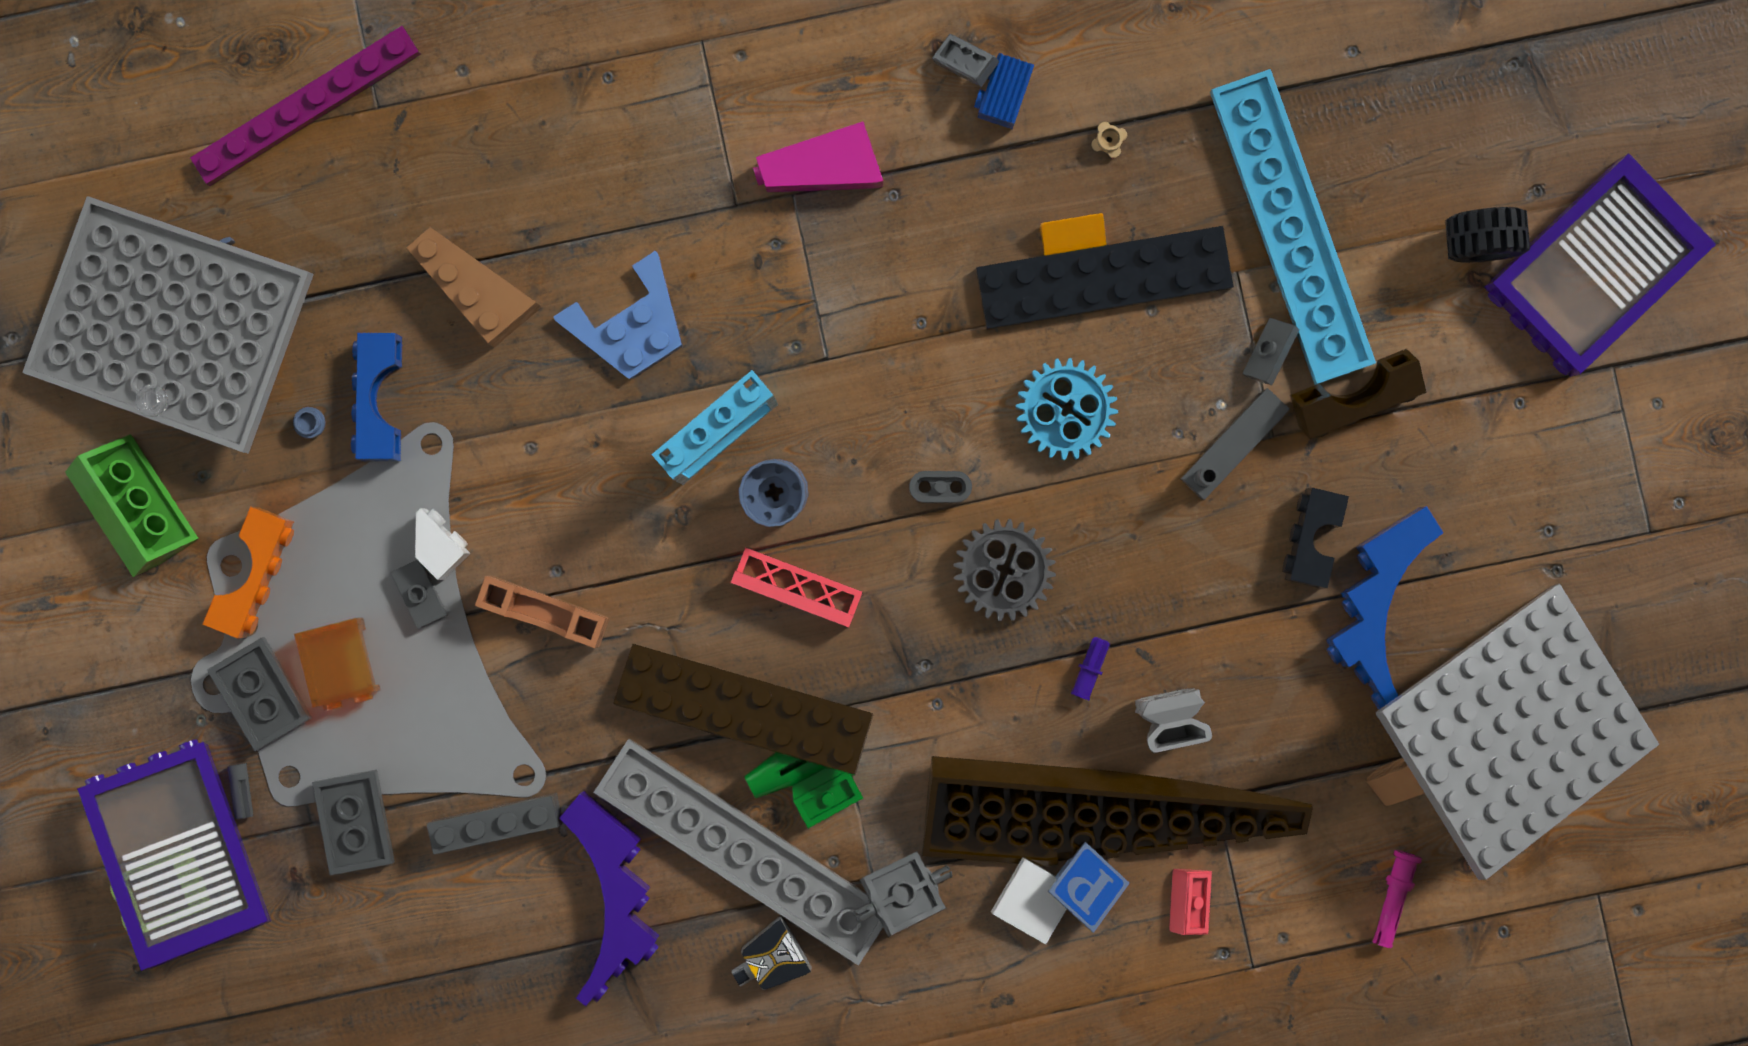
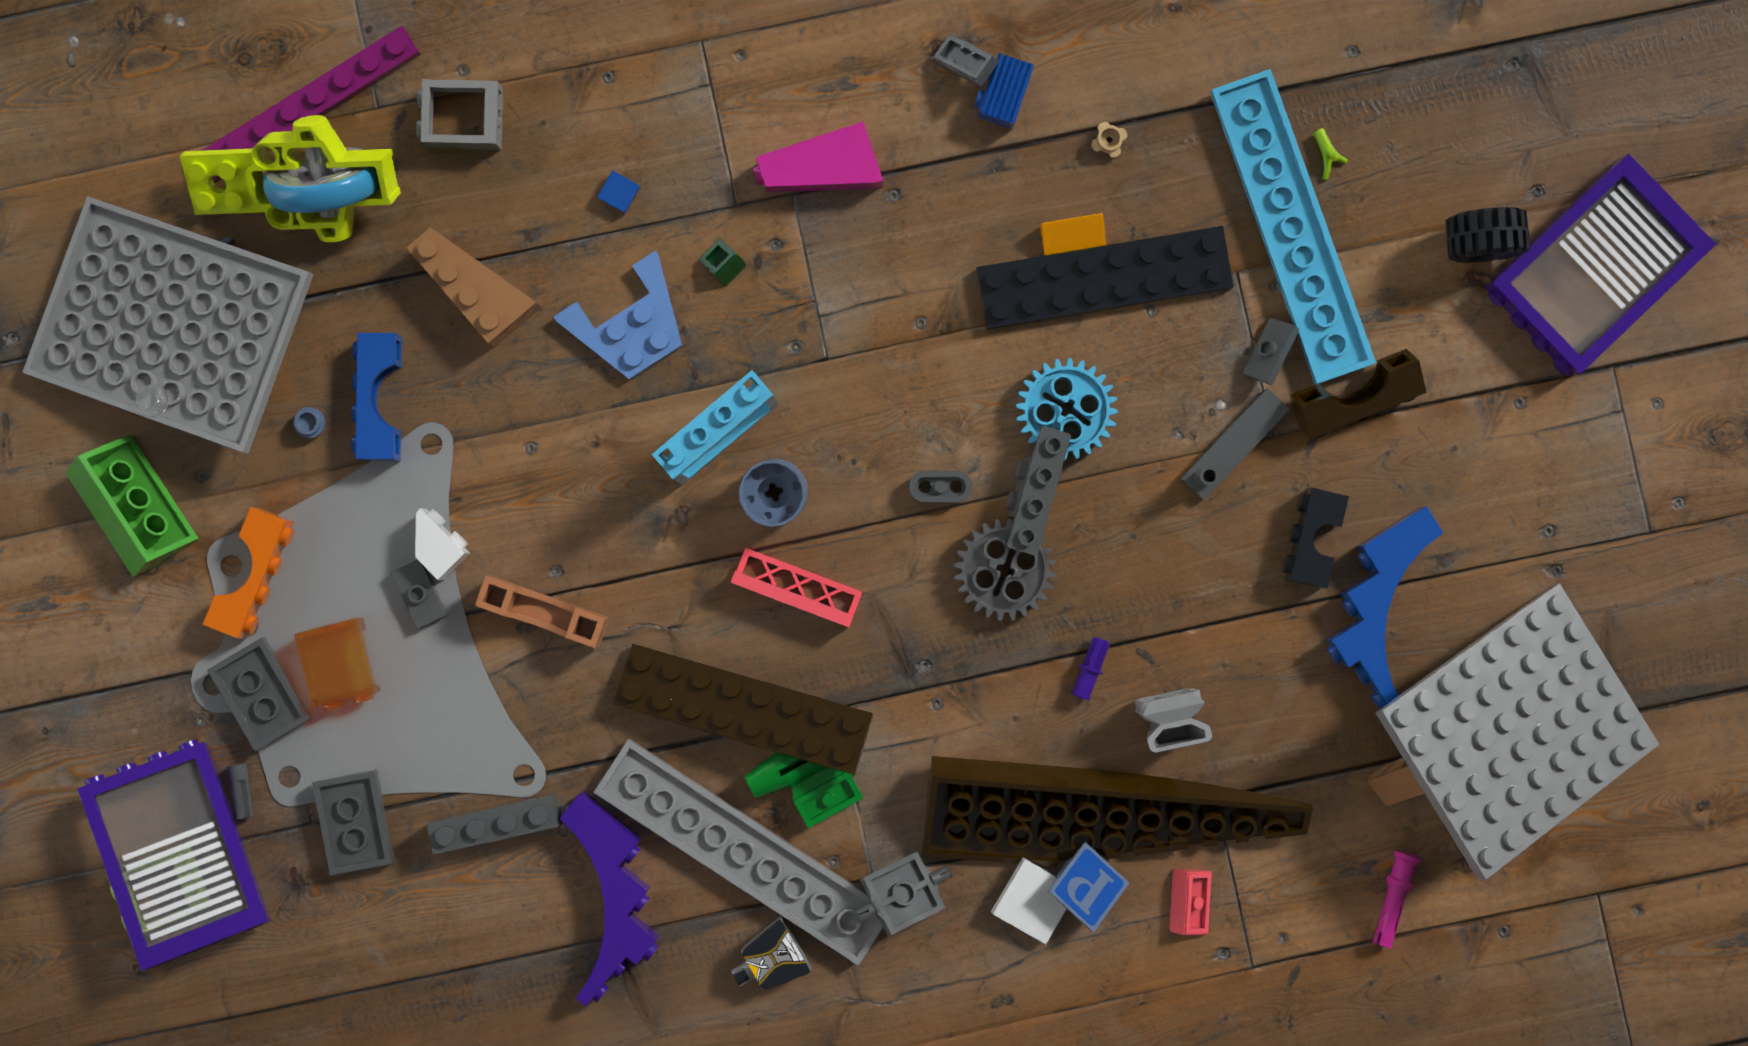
(312, 185): none -> neon yellow piece
(492, 115): none -> light grey window
(618, 192): none -> blue tile
(722, 262): none -> dark green slope
(1035, 490): none -> dark grey bracket
(1328, 152): none -> lime bar

